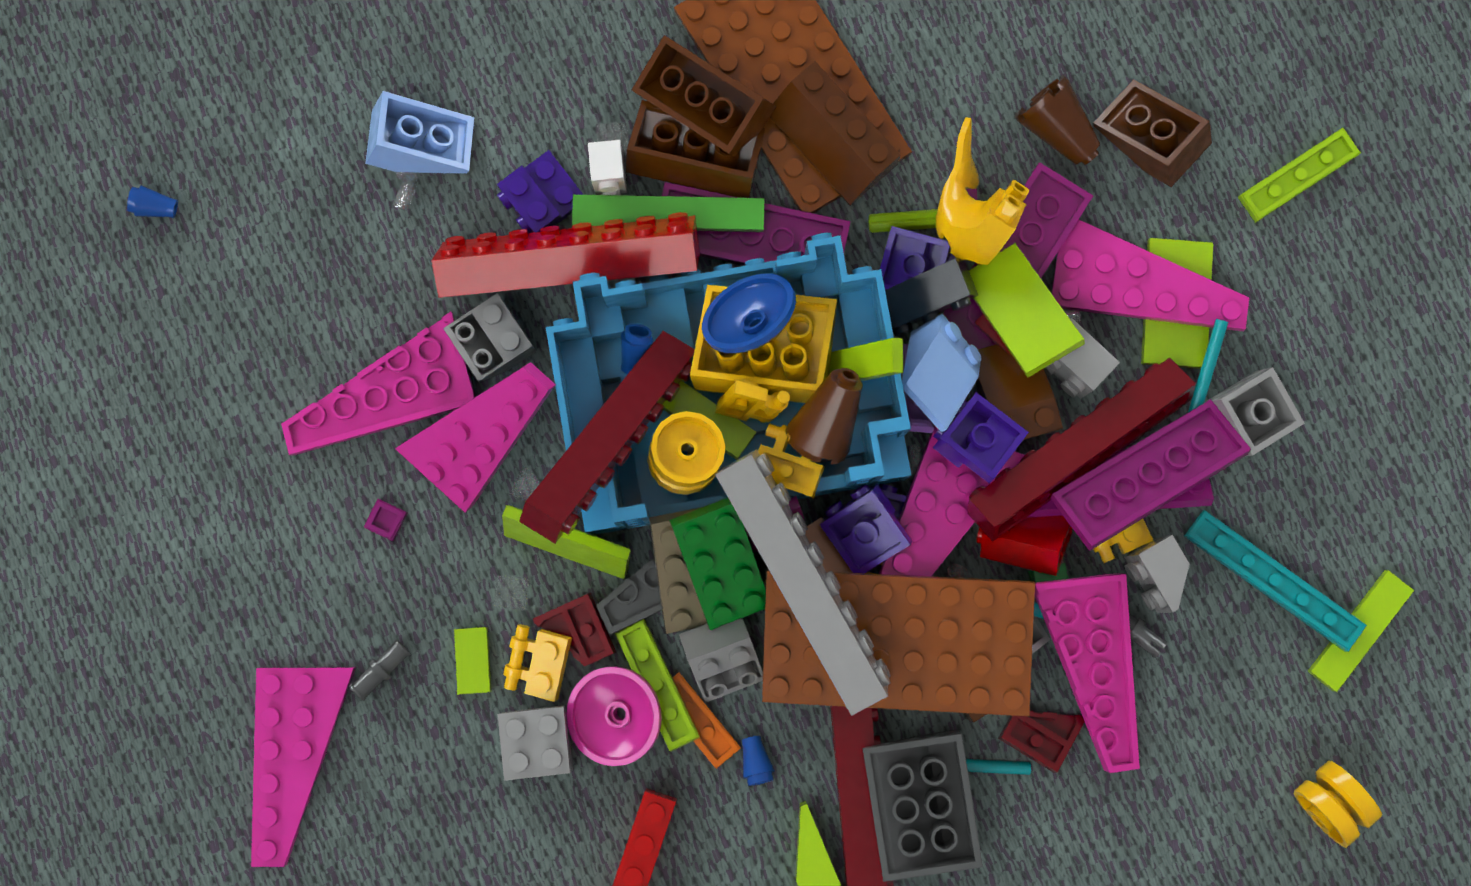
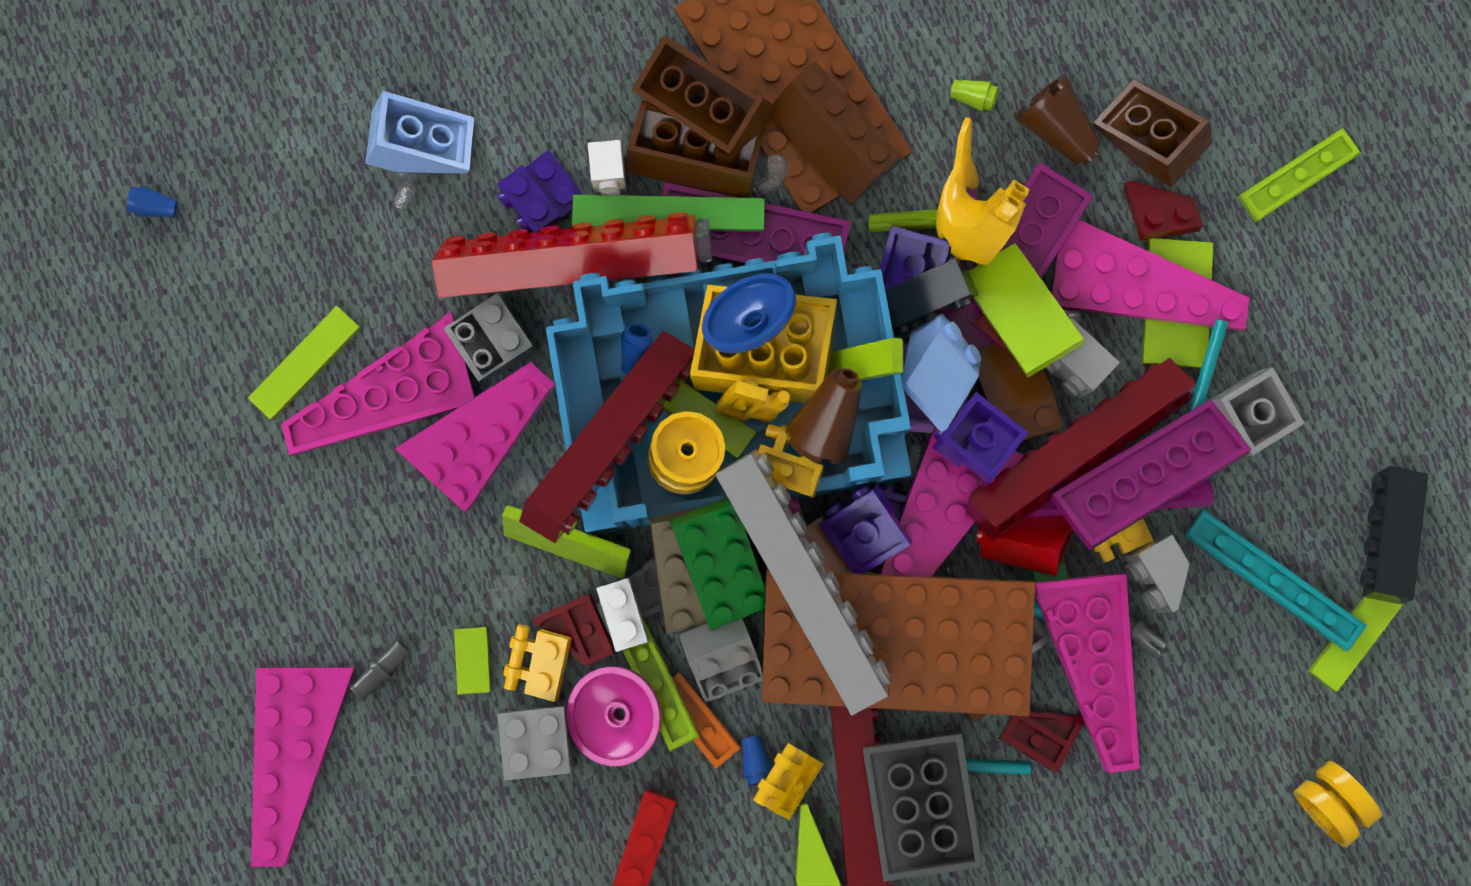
(304, 363): none -> lime tile
(385, 520): magenta tile -> none
(622, 614): none -> white brick
(703, 240): none -> clear tile
(776, 176): none -> clear arm
(788, 781): none -> yellow plate
(976, 94): none -> lime cone
(1161, 212): none -> dark red wing
(1394, 535): none -> black brick

